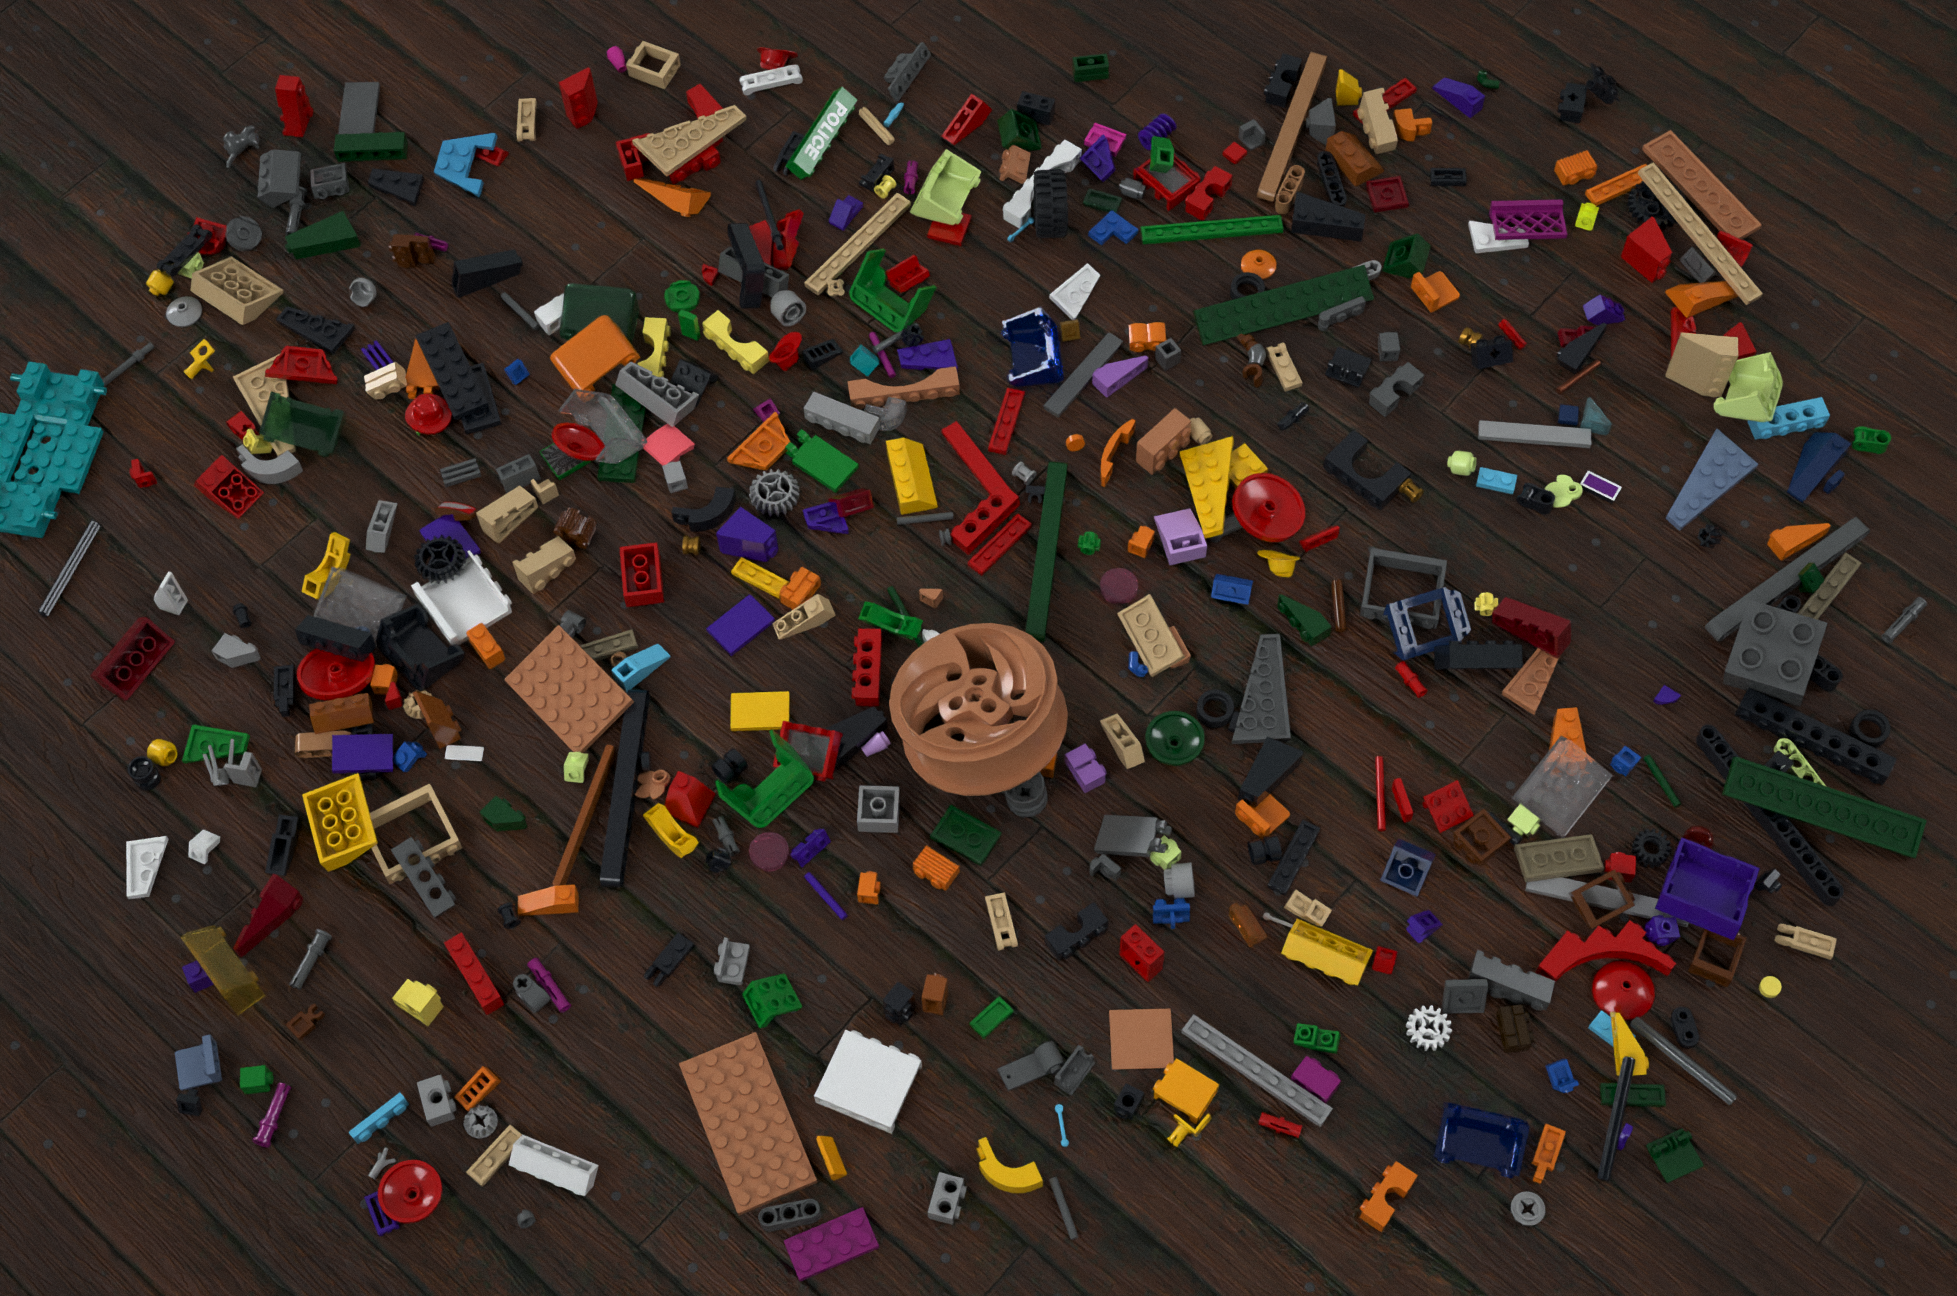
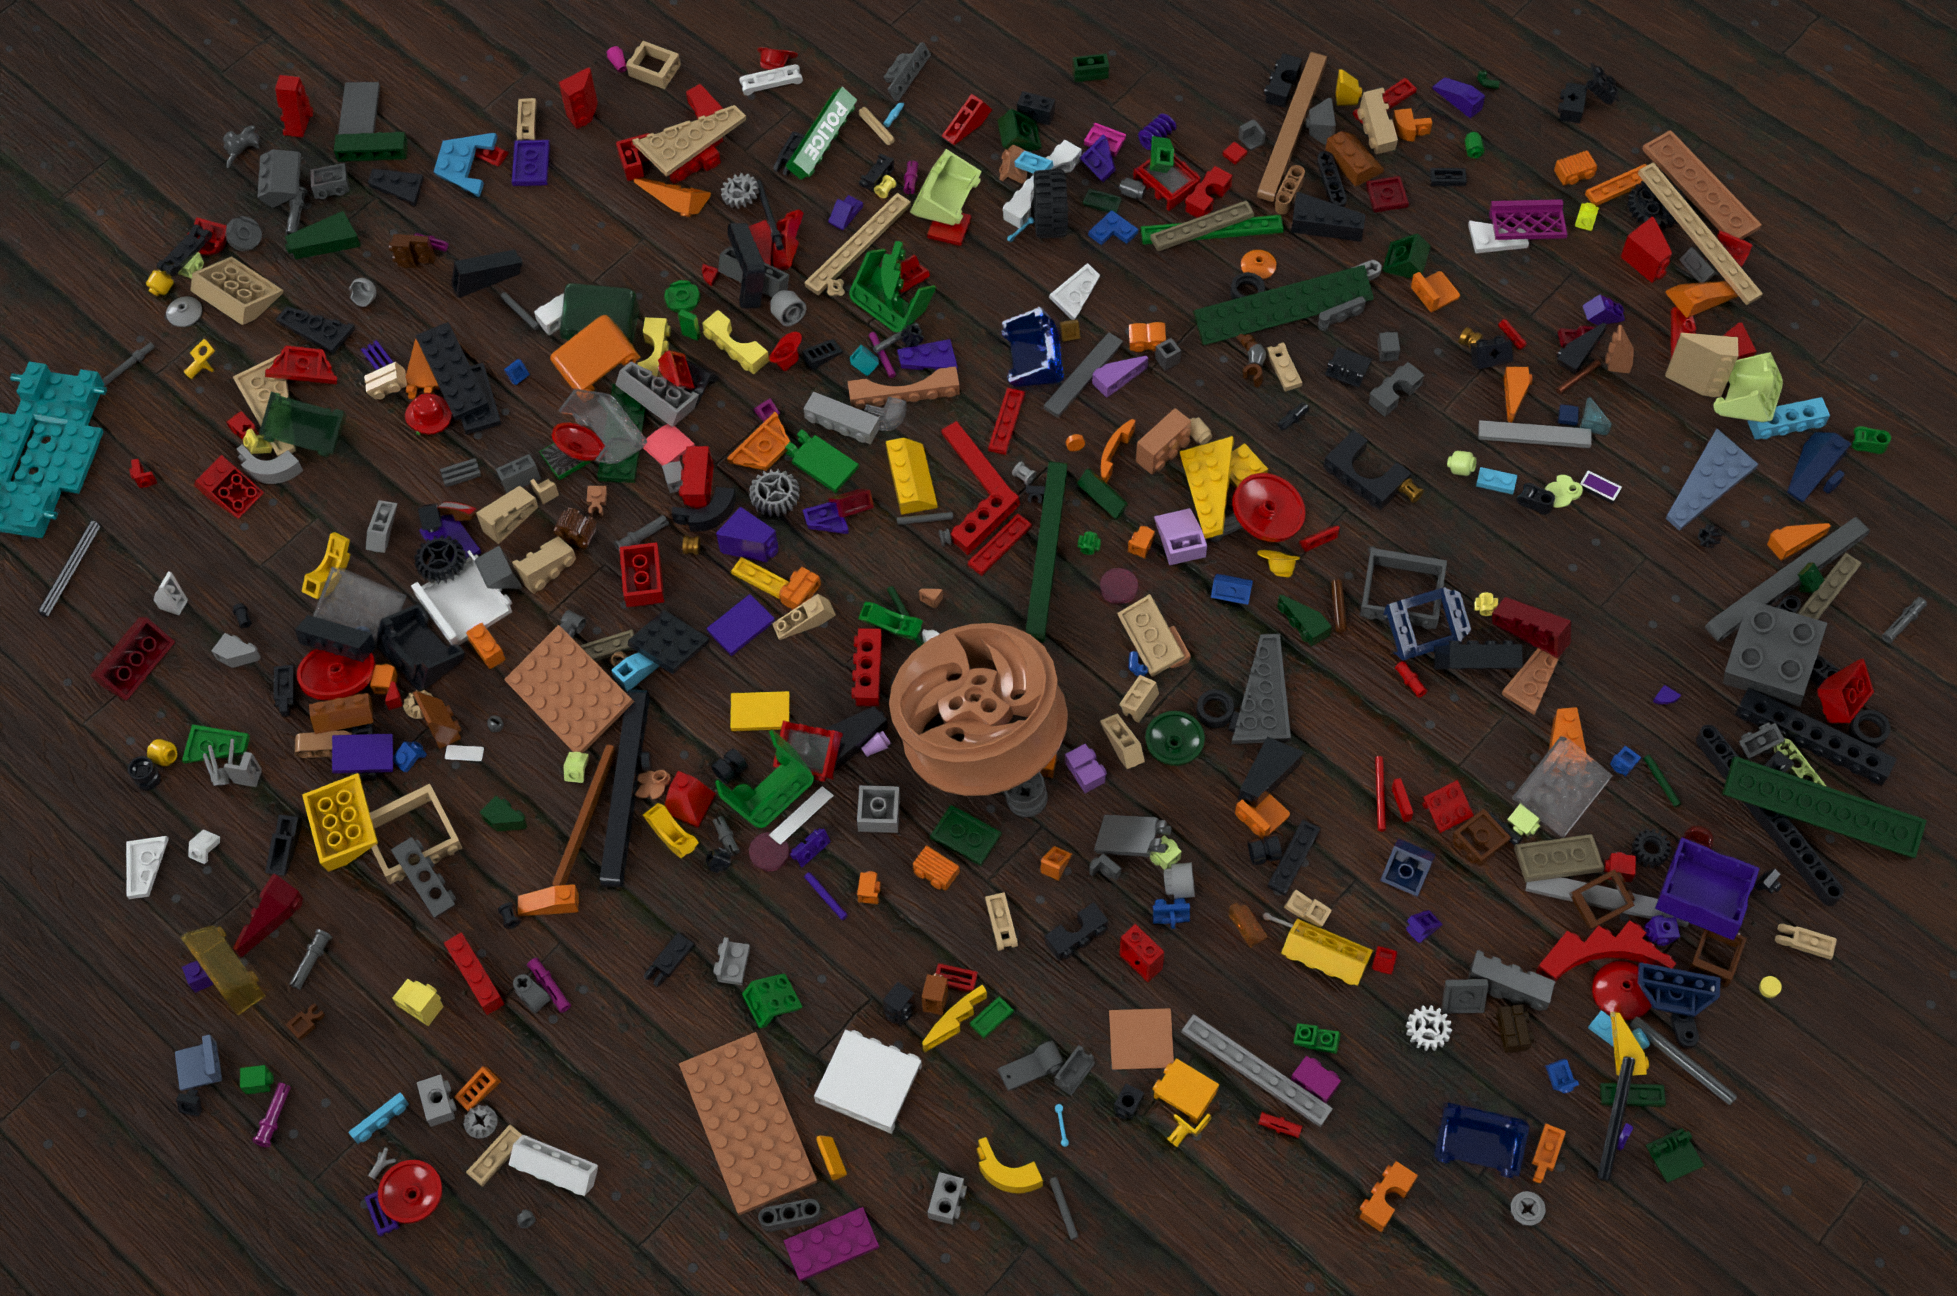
(430, 517): none -> black brick
(493, 727): none -> dark grey hinge
(497, 570): none -> dark grey slope
(530, 163): none -> dark purple tile
(596, 499): none -> nougat plate
(636, 537): none -> dark grey pin
(668, 641): none -> black plate
(675, 369): none -> red slope
(696, 476): none -> red slope
(740, 190): none -> light grey gear
(801, 815): none -> white sticker
(892, 274): none -> green slope
(949, 1023): none -> yellow slope
(958, 986): none -> red tile
(1032, 162): none -> medium azure plate
(1055, 862): none -> orange slope
(1102, 493): none -> dark green tile
(1139, 698): none -> tan hinge
(1202, 225): none -> dark tan tile
(1474, 145): none -> green brick
(1516, 386): none -> orange slope
(1620, 352): none -> nougat slope
(1641, 1038): none -> medium azure tile
(1677, 989): none -> dark blue wedge
(1761, 741): none -> dark grey brick
(1845, 692): none -> red slope

